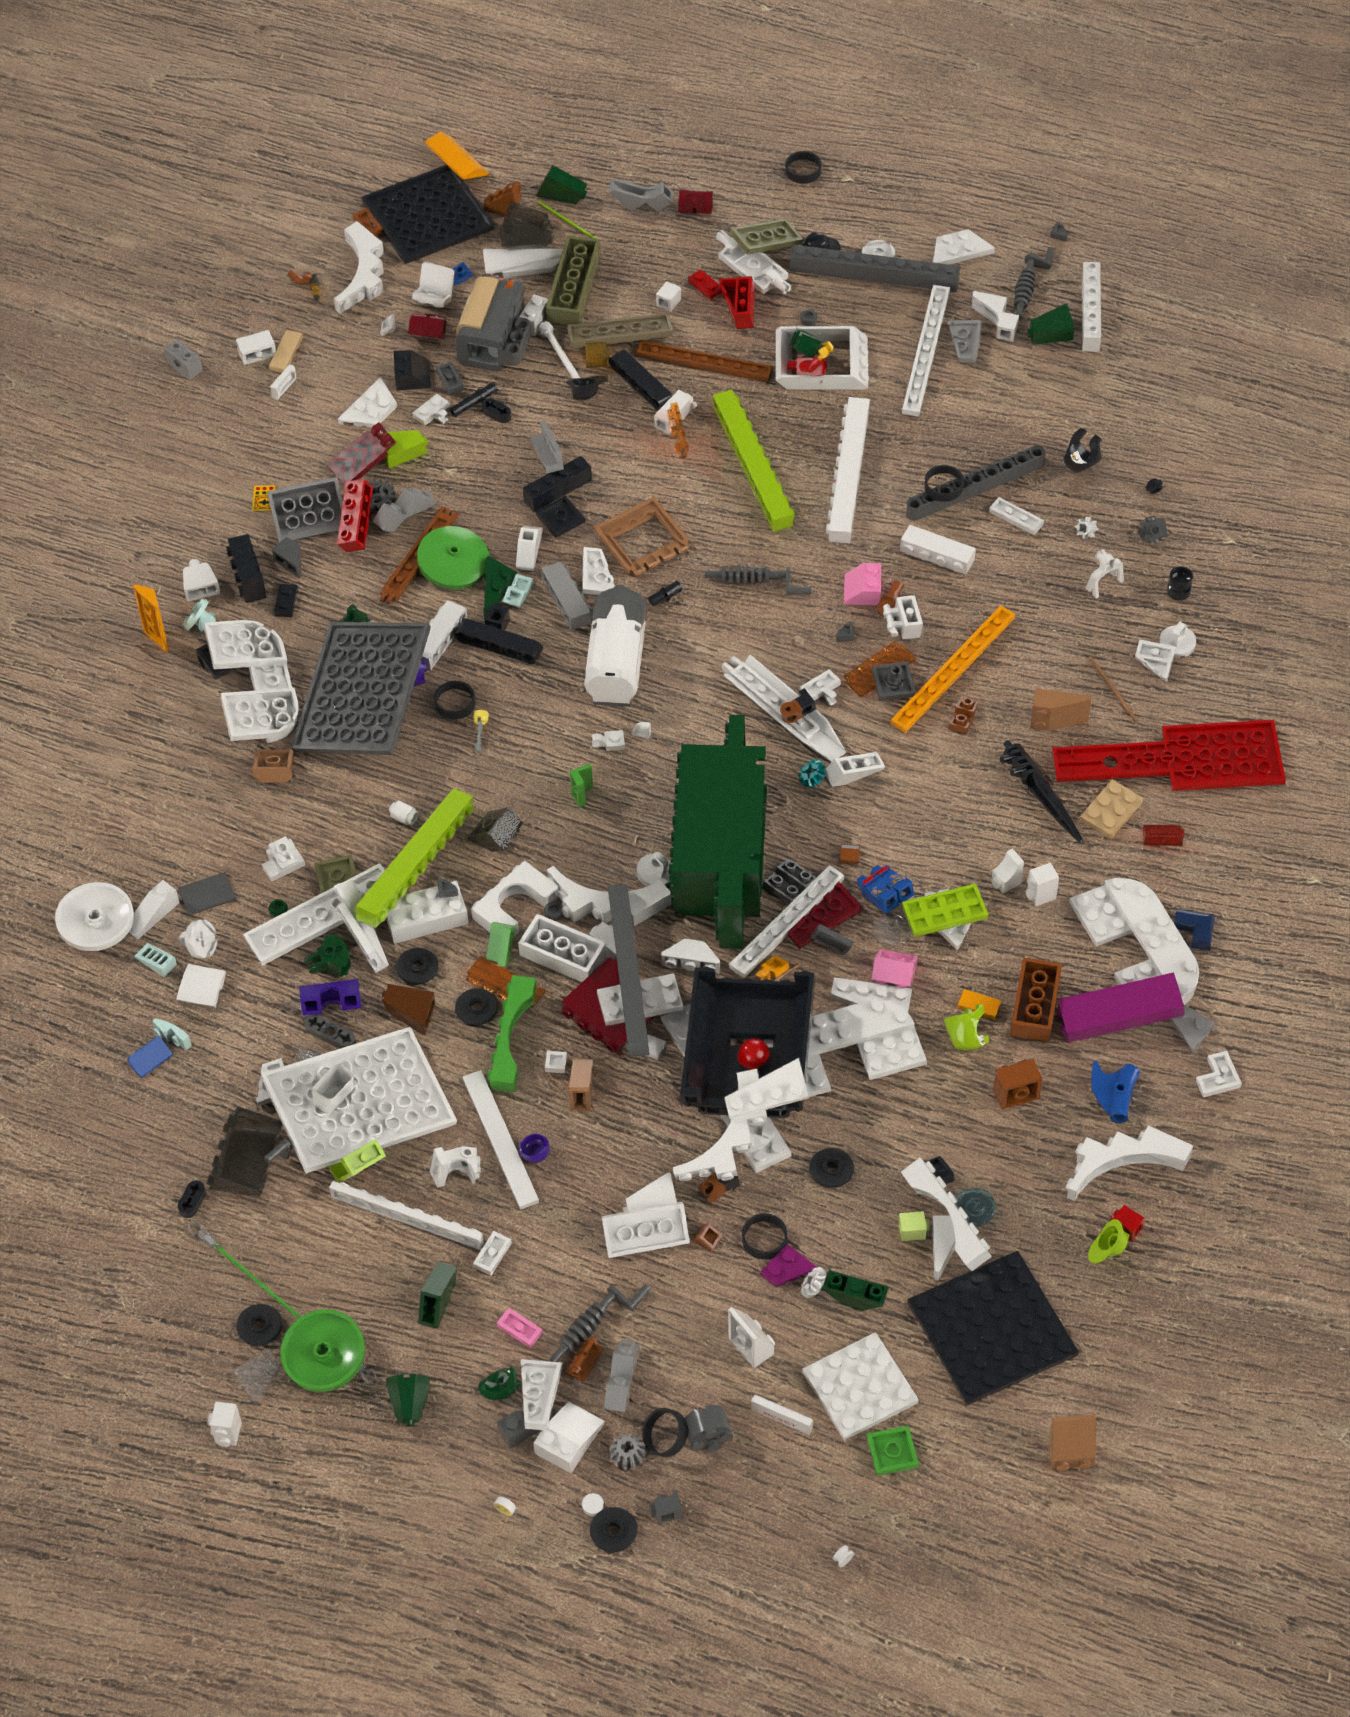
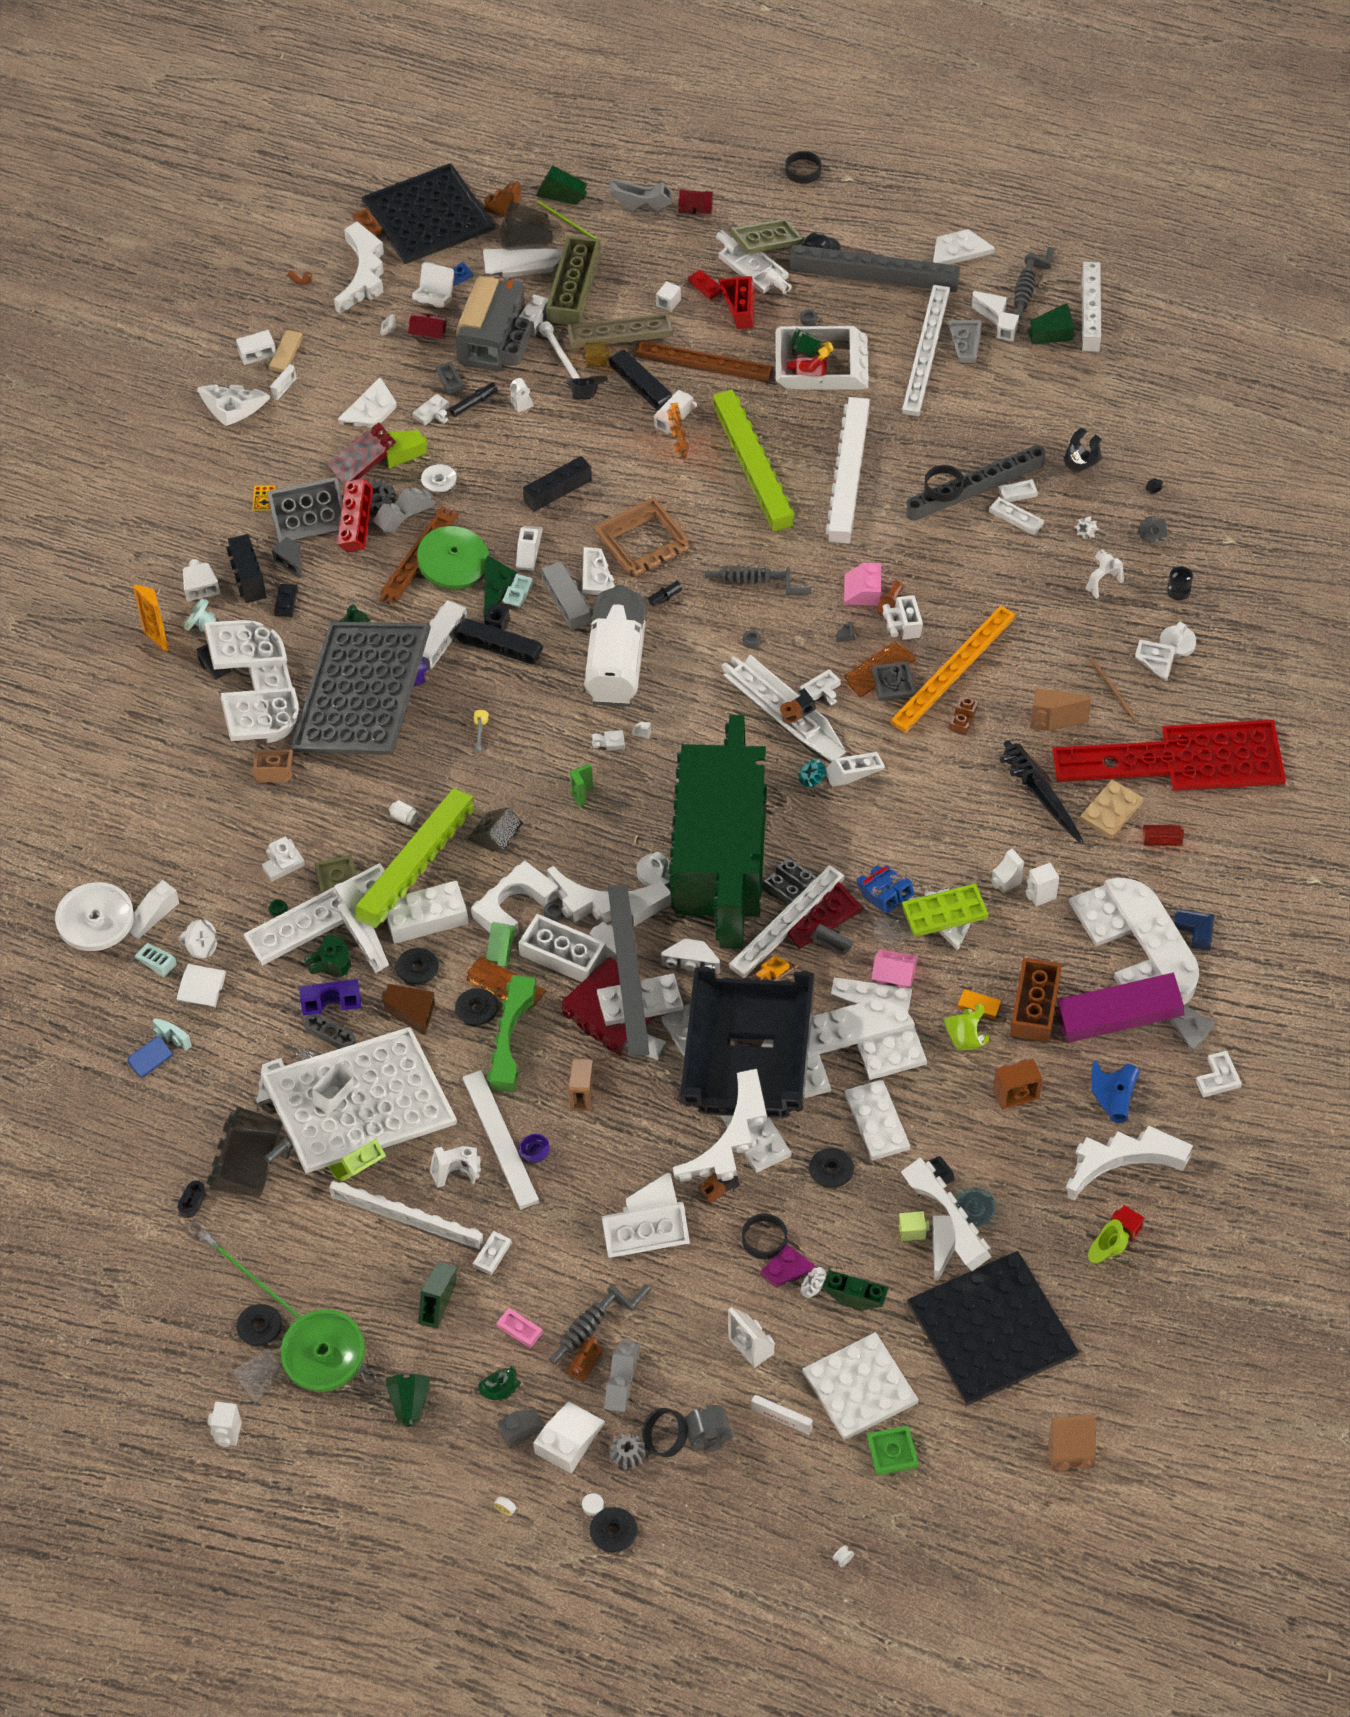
(183, 360): light grey brick -> none
(206, 893): dark grey piece -> none
(232, 403): none -> white brick
(314, 285): piece -> none
(411, 370): black slope -> none
(438, 478): none -> white dish
(446, 888): dark grey tile -> none
(454, 715): black tyre -> none
(455, 156): light orange slope -> none
(495, 411): black beam -> none
(519, 395): none -> white leg
(539, 1389): white wing -> none
(547, 449): light grey fence -> none
(556, 1062): white plate -> none
(560, 516): black plate -> none
(666, 1508): dark grey brick -> none
(707, 1236): dark orange slope -> none
(751, 639): none -> dark grey tile
(753, 1054): red hair -> none
(773, 1090): white wing -> none
(849, 854): dark orange tile -> none
(877, 1120): none -> white plate
(880, 248): white tile -> none
(937, 549): white brick -> none
(1018, 491): none -> white tile
(1059, 232): dark grey tile -> none

